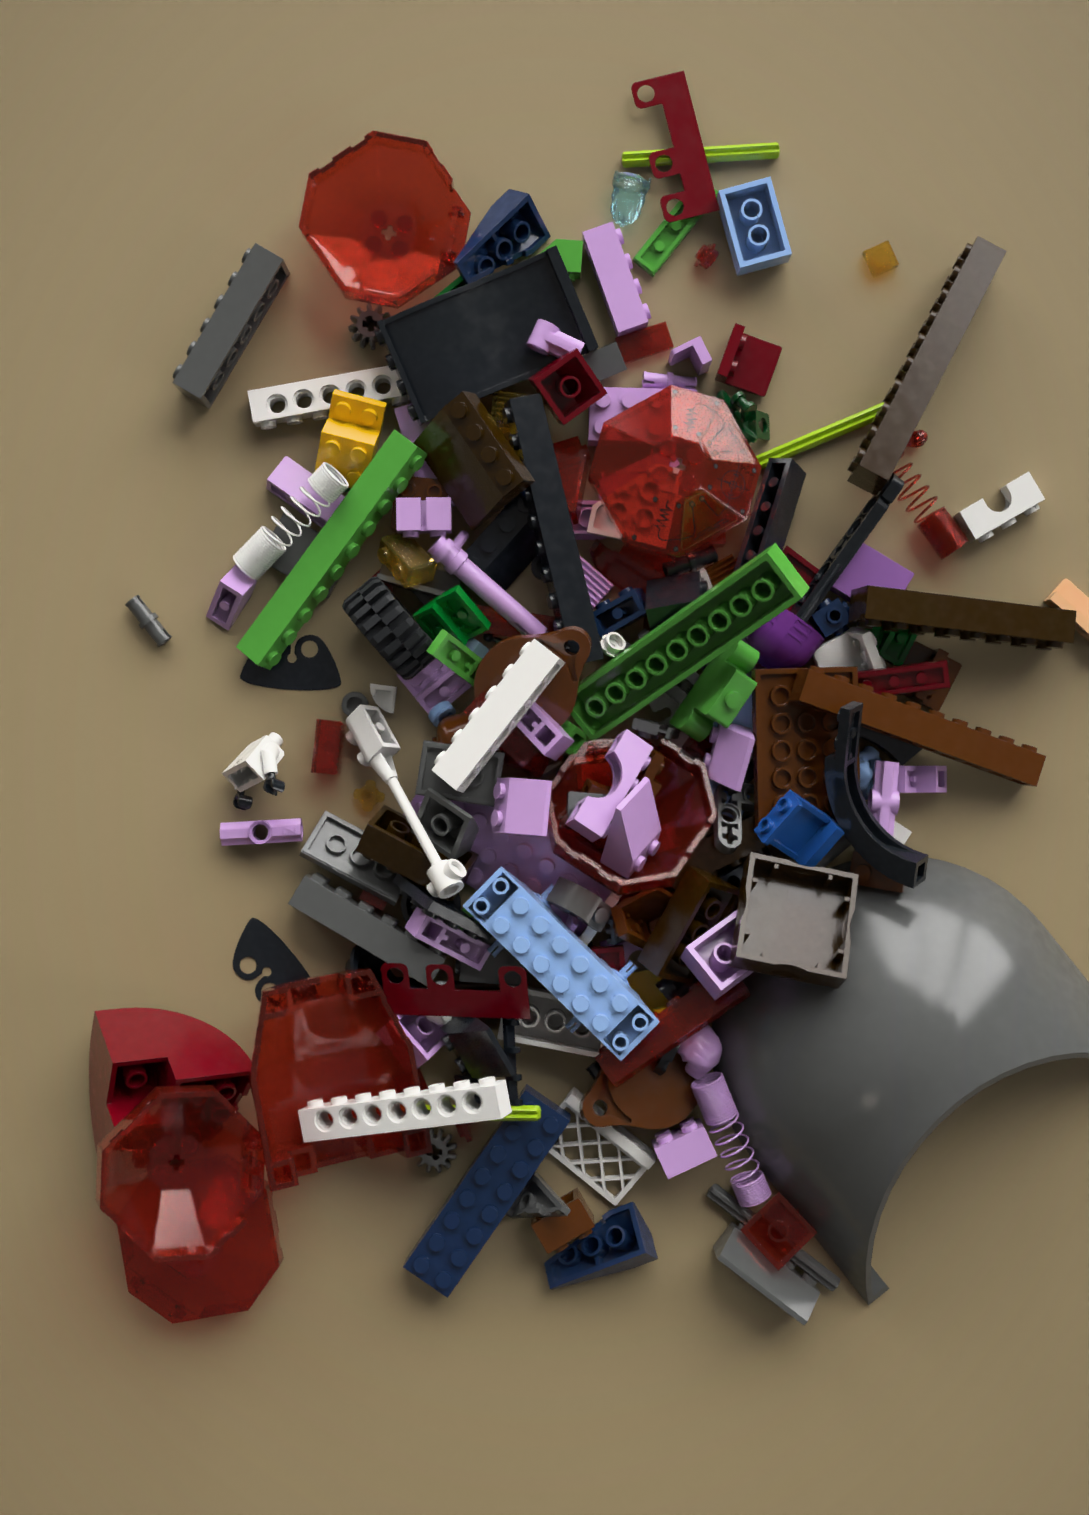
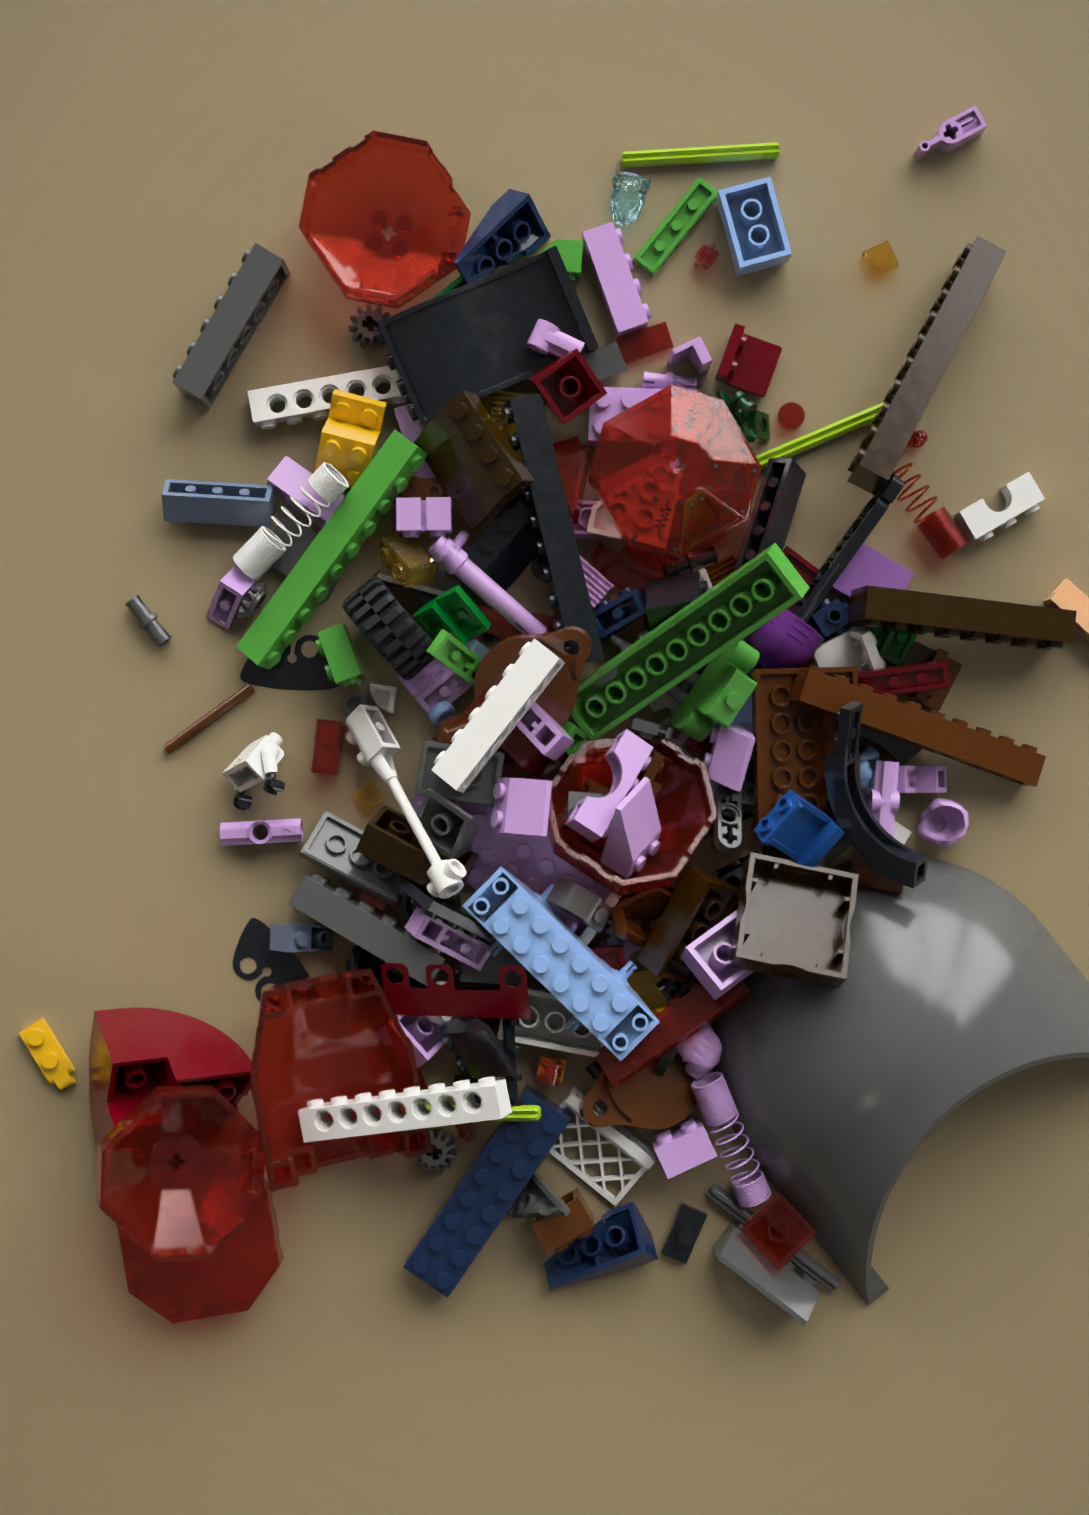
(48, 1054): none -> yellow hinge
(209, 718): none -> reddish brown bar
(218, 503): none -> sand blue brick
(252, 601): none -> dark grey gear
(300, 937): none -> sand blue slope
(342, 658): none -> bright green brick
(550, 1070): none -> clear red leg
(612, 644): white plate -> none
(684, 1233): none -> black tile
(687, 150): dark red piece -> none
(791, 416): none -> clear red tile
(943, 822): none -> lavender hair
(961, 127): none -> lavender piece

